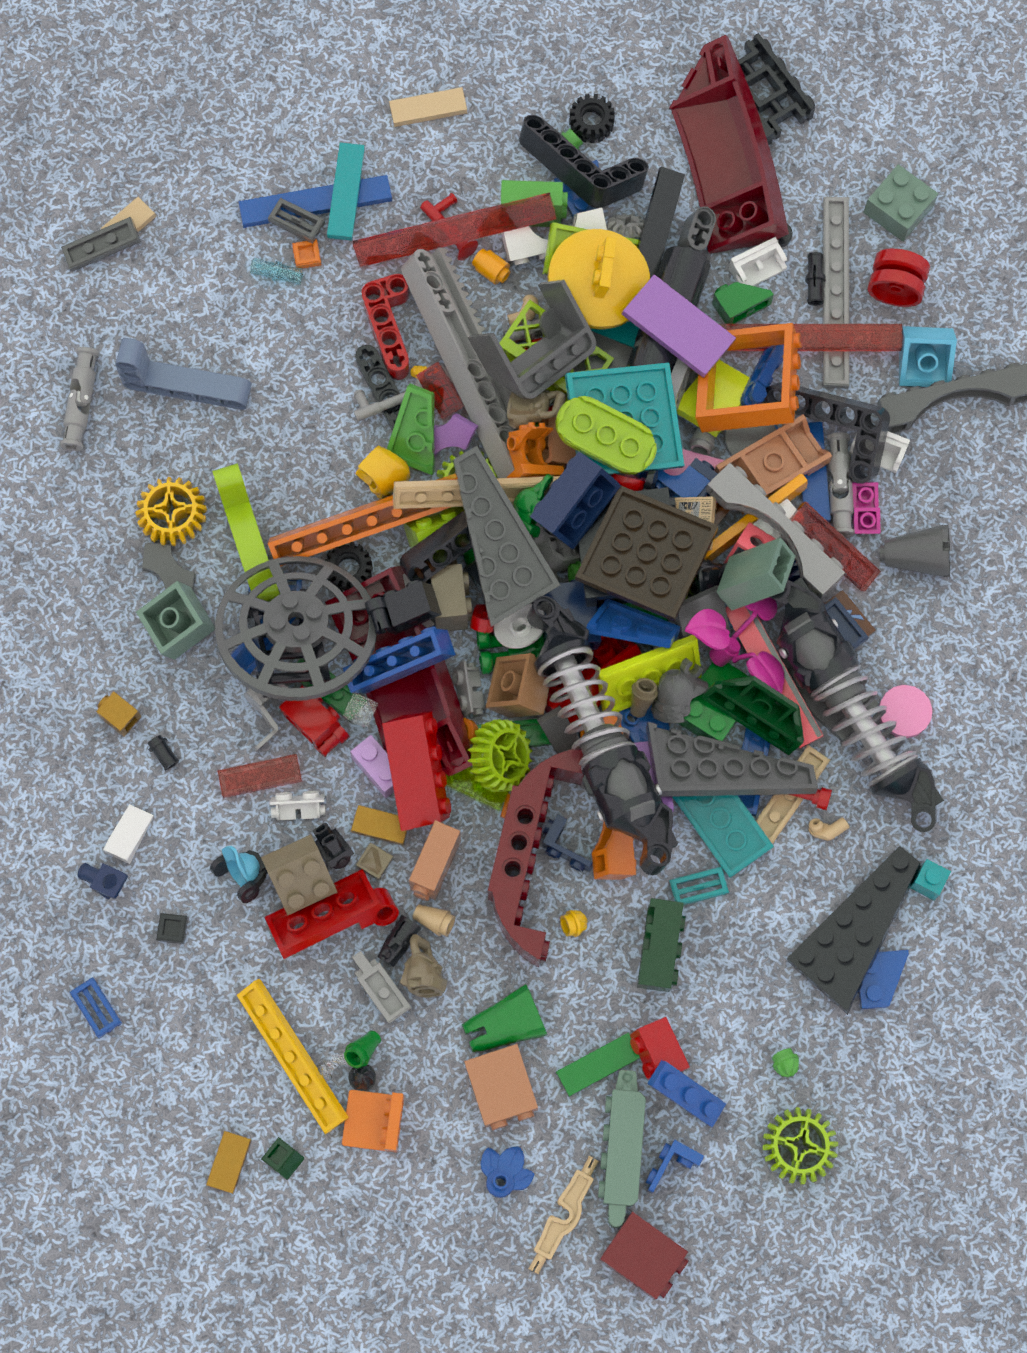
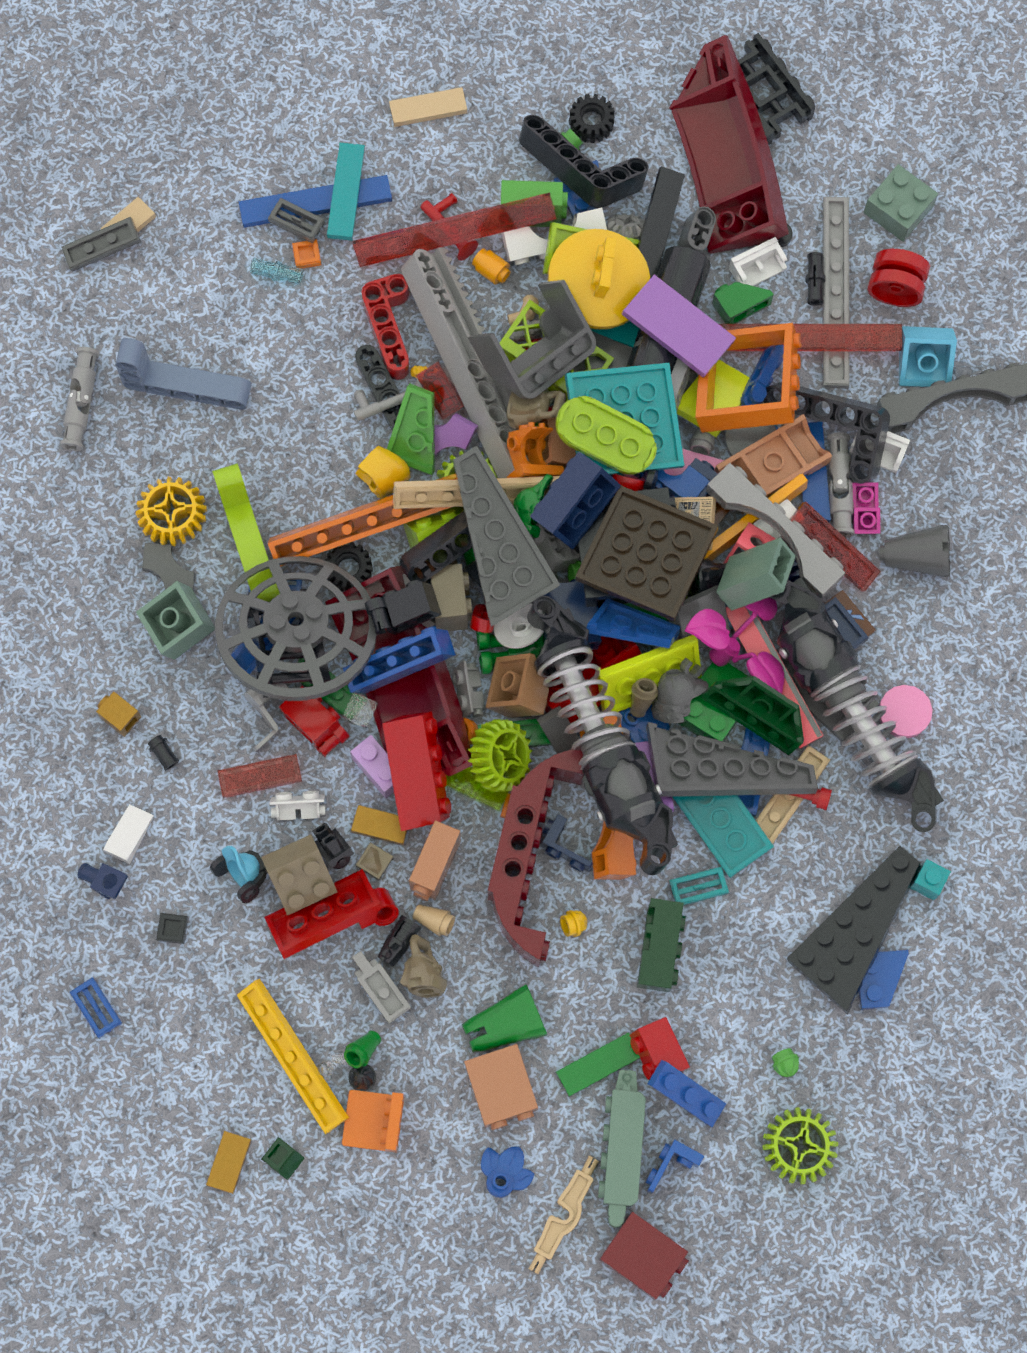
(825, 831): tan arm -> none

